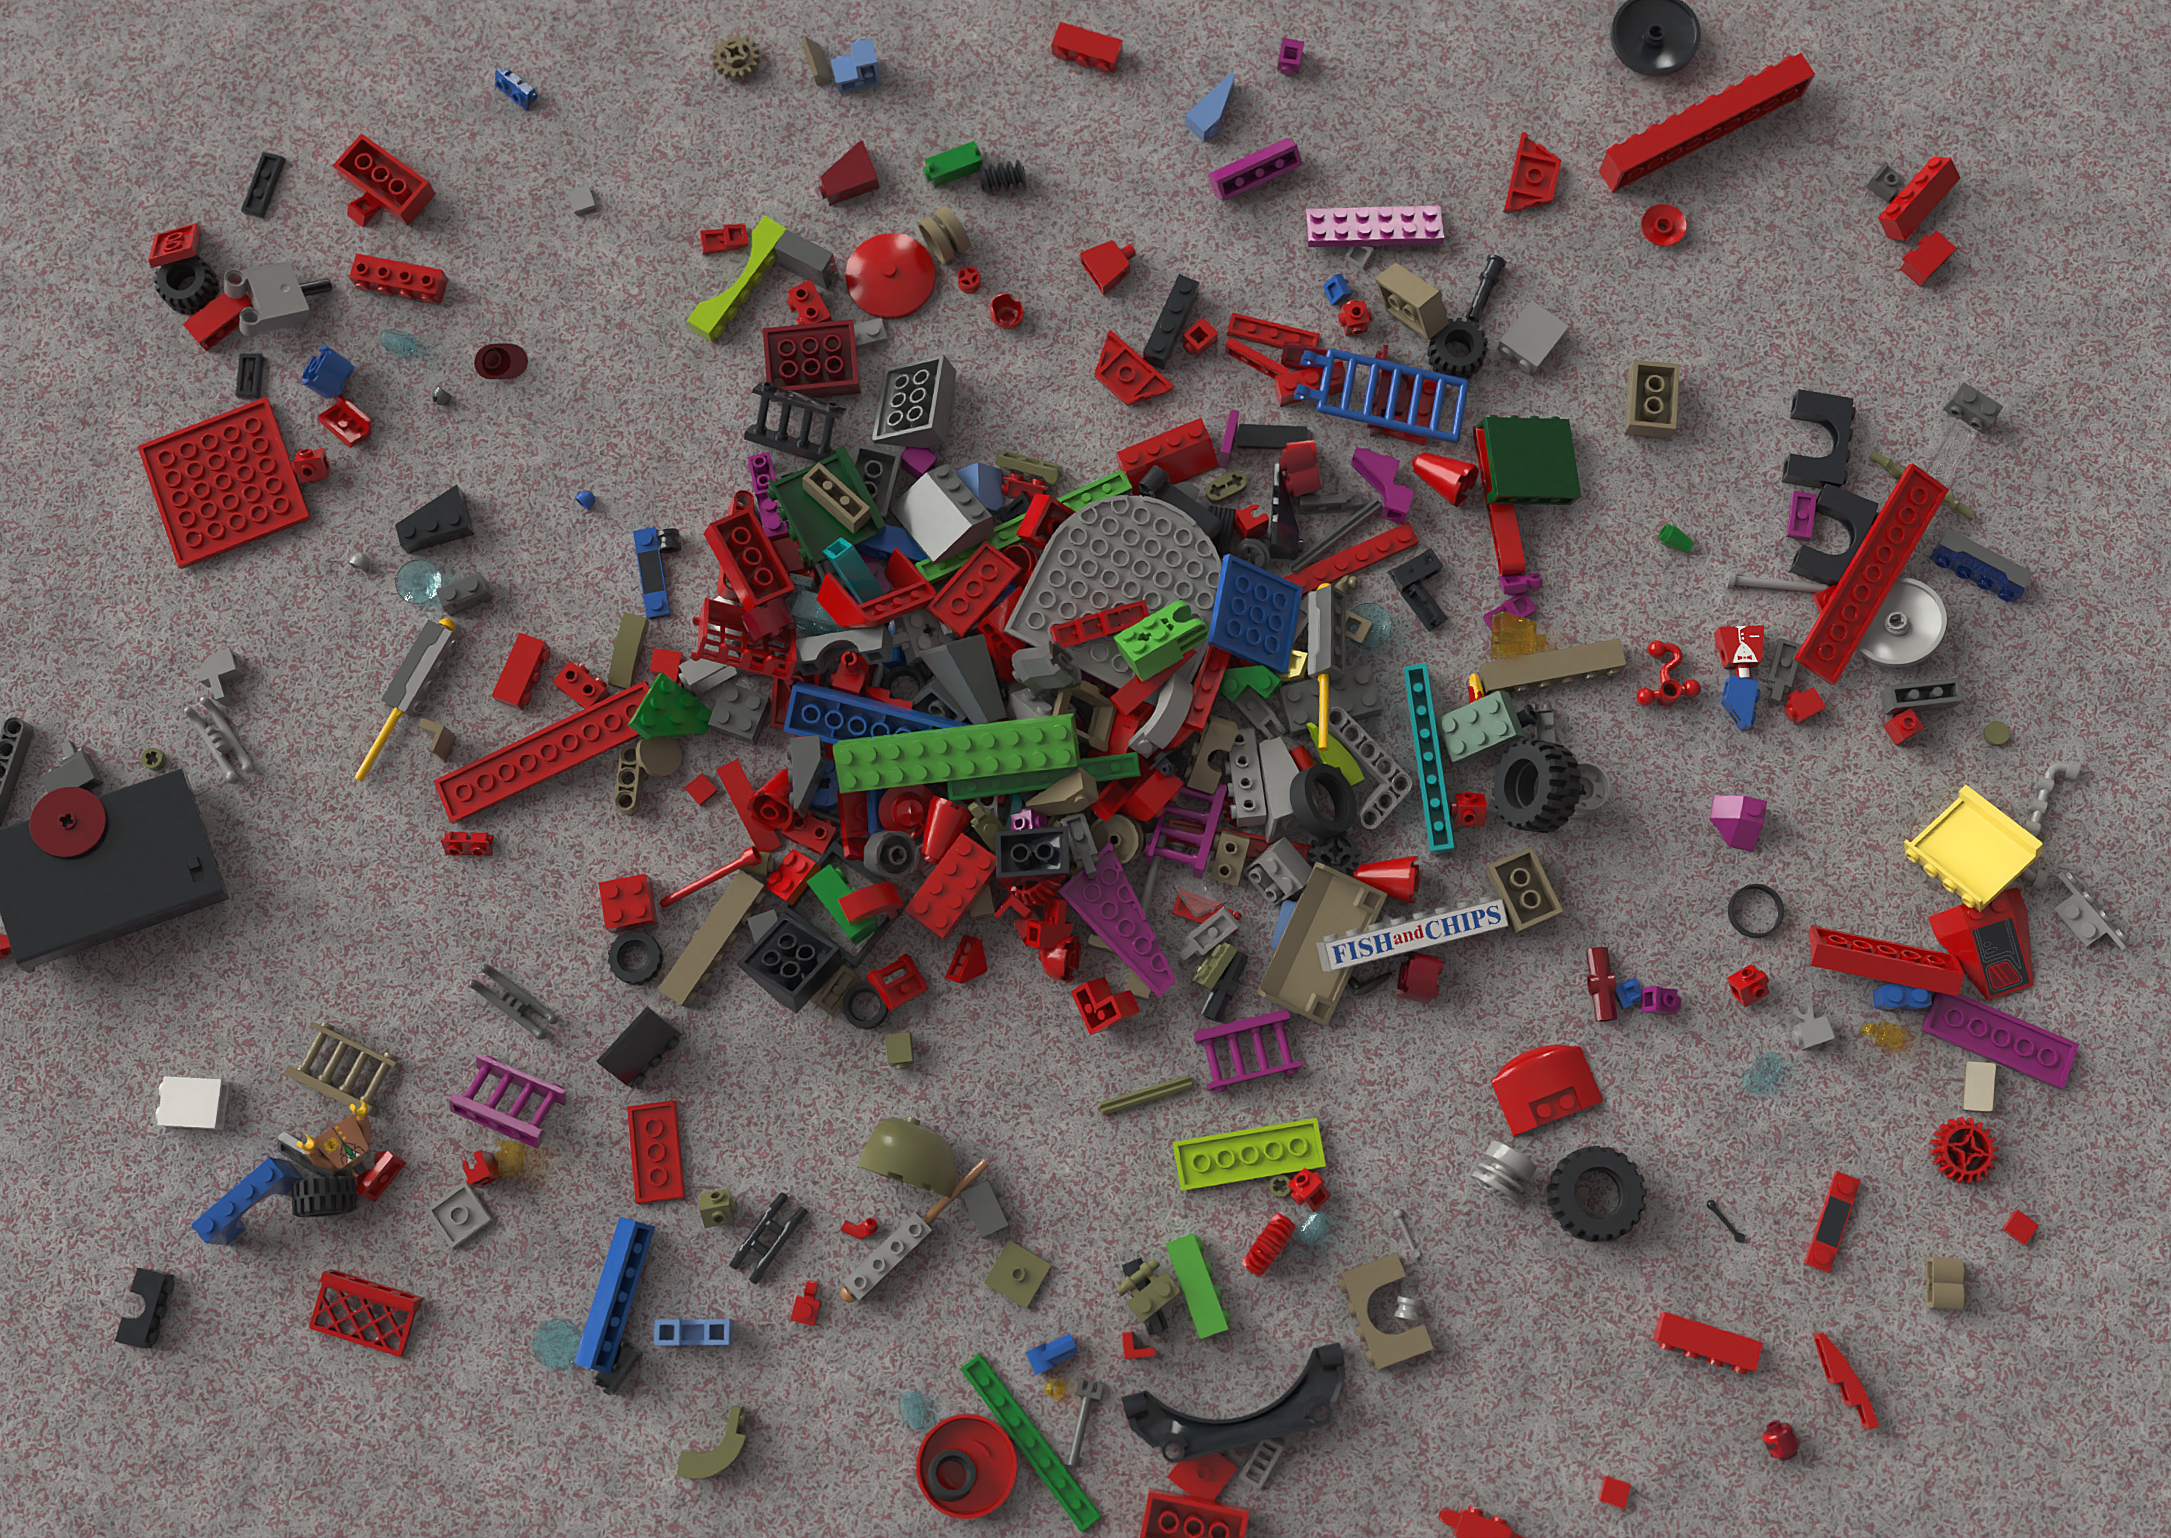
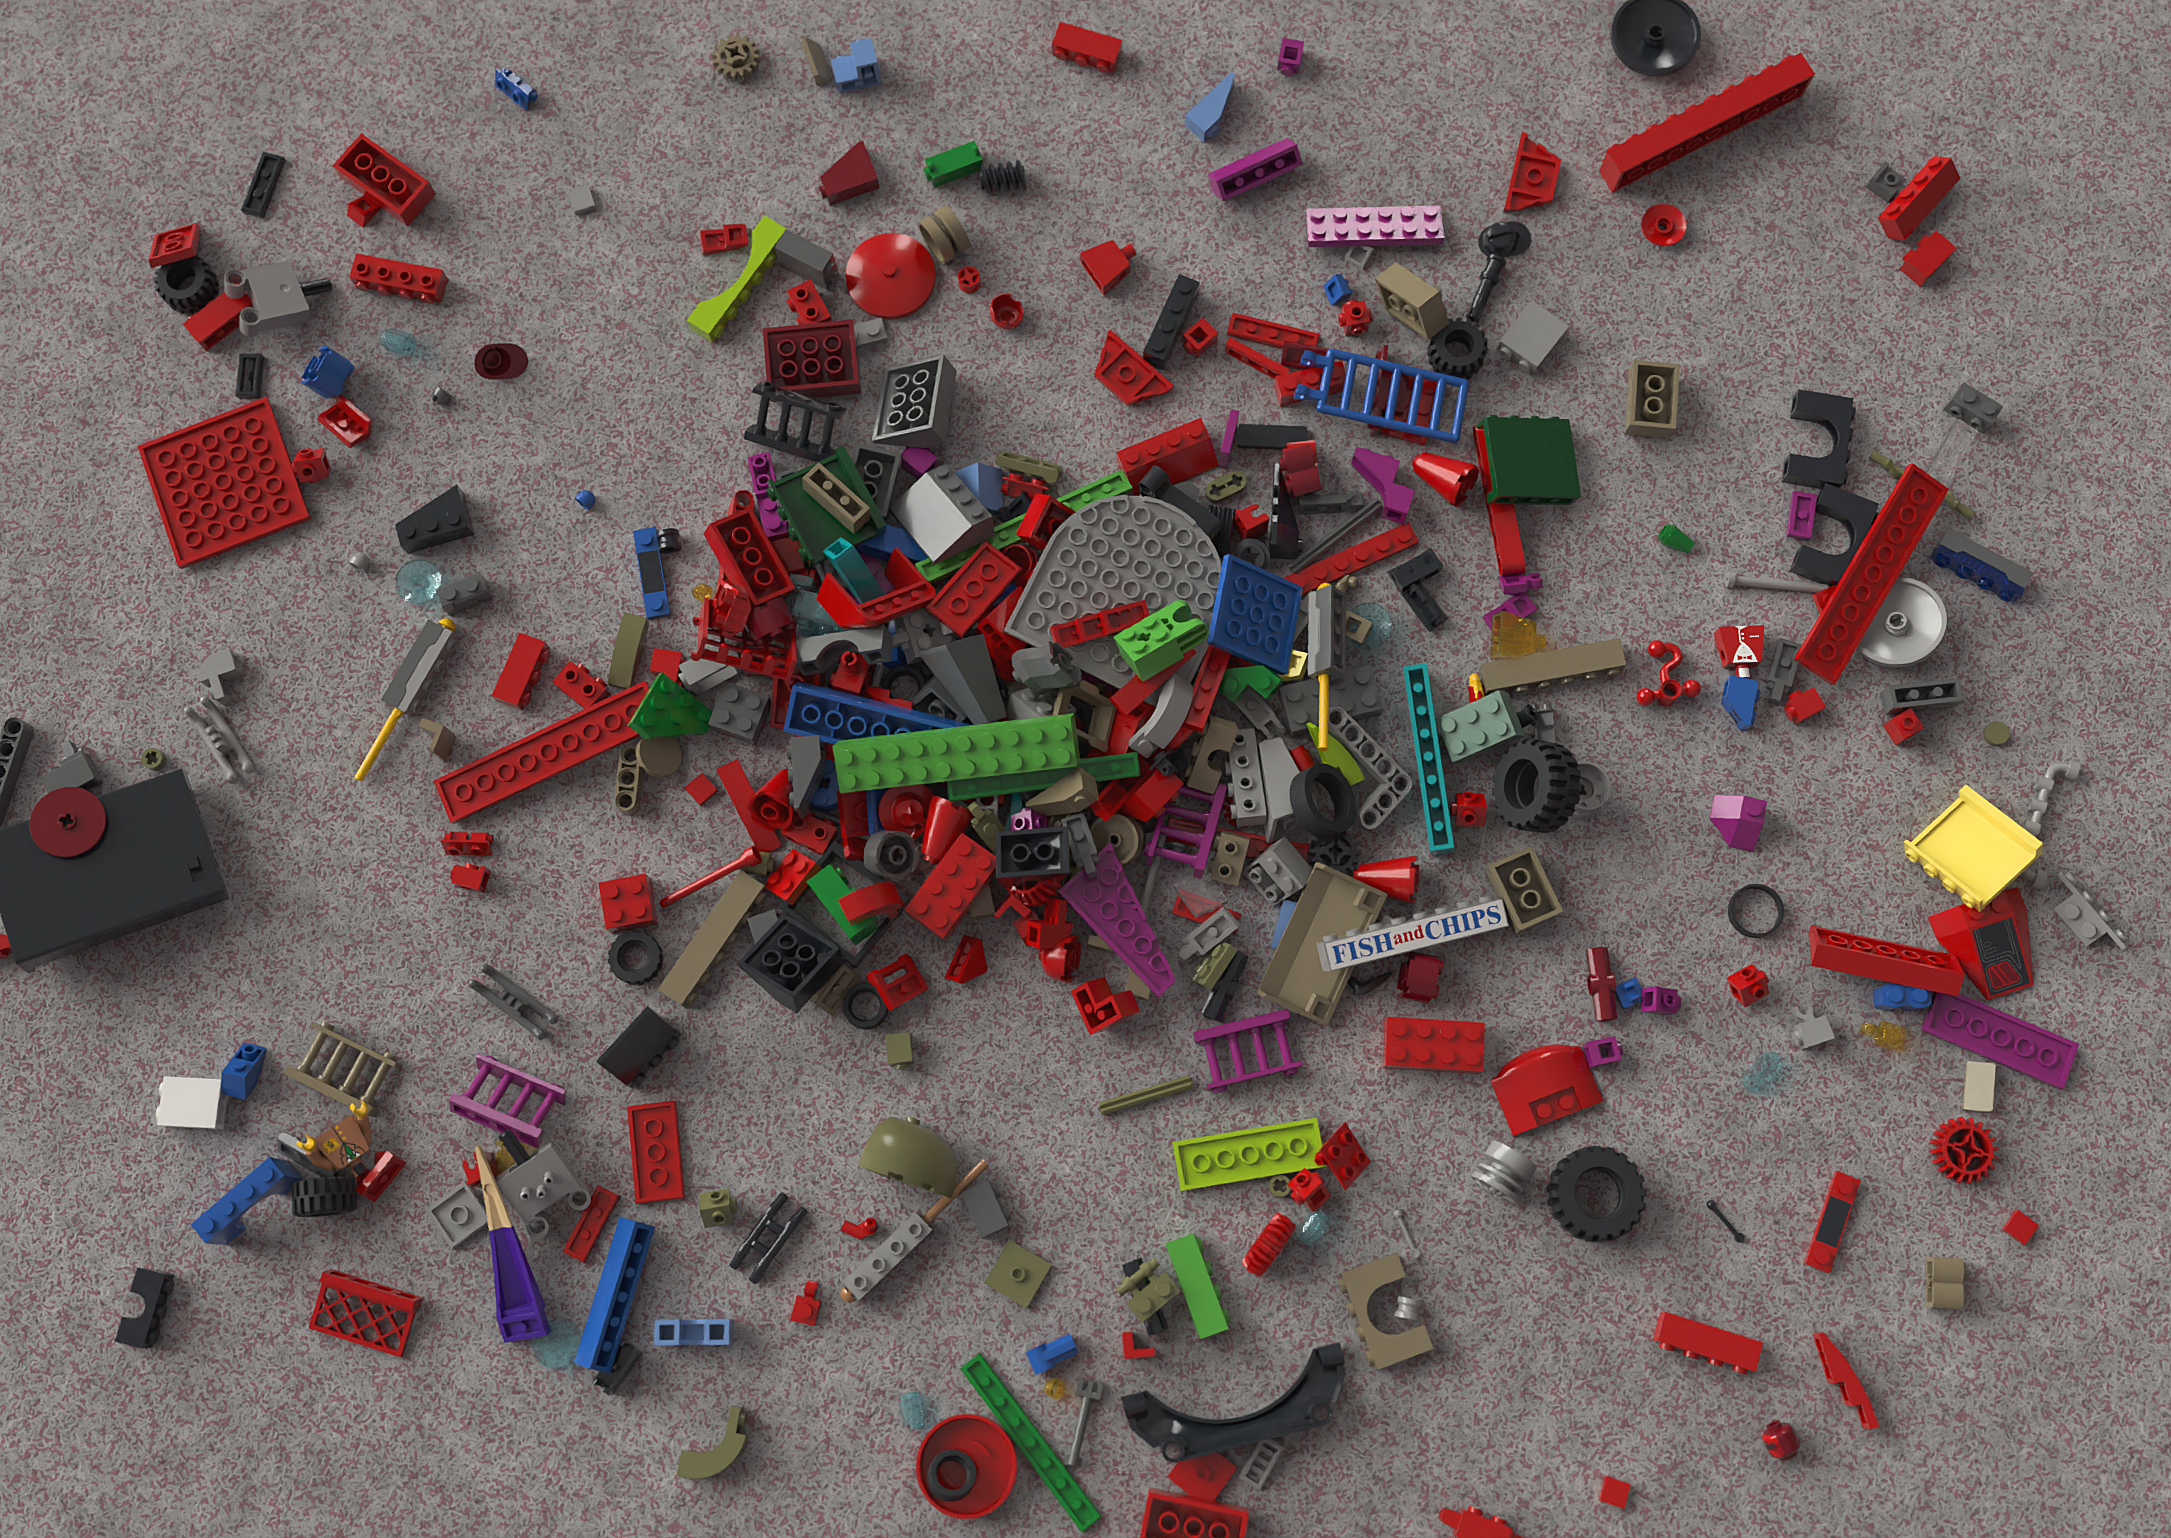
(243, 1071): none -> blue slope
(470, 877): none -> red brick
(517, 1295): none -> dark purple plate
(538, 1182): none -> light grey piece
(591, 1224): none -> red tile
(702, 591): none -> clear yellow hinge
(729, 610): none -> red slope
(1343, 1156): none -> red hinge
(1433, 1045): none -> red brick
(1505, 239): none -> black piece
(1610, 1044): none -> magenta brick

